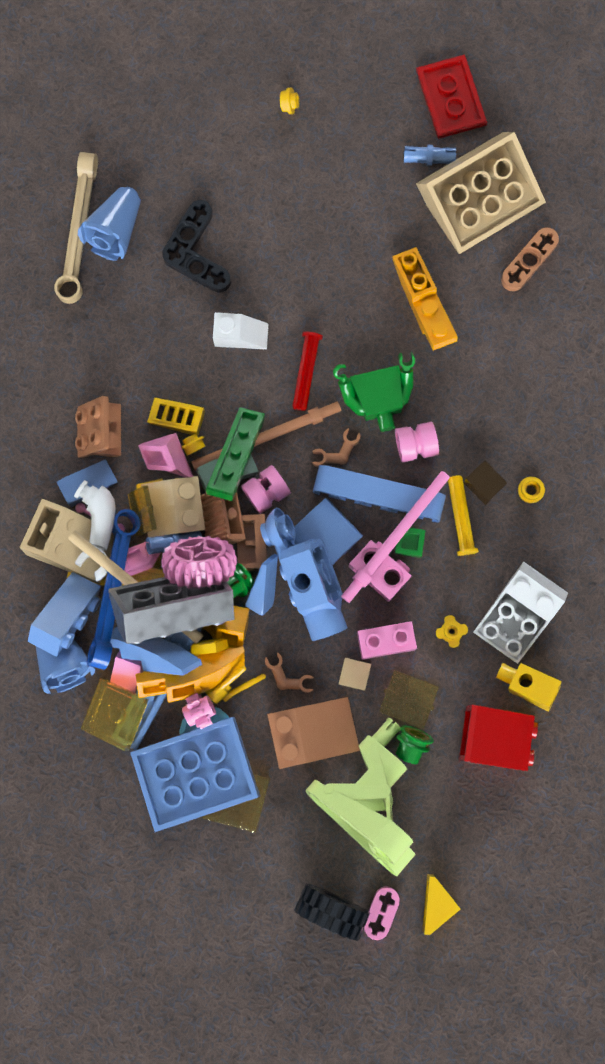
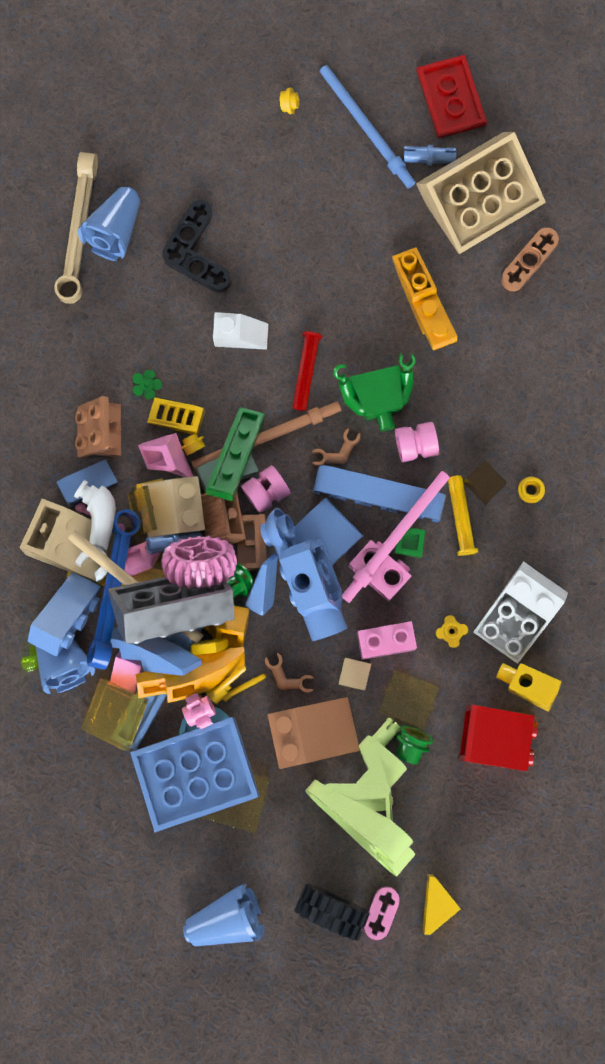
(30, 662): none -> clear neon green hand
(146, 384): none -> green plant
(226, 920): none -> medium blue cone
(395, 163): none -> medium blue bar

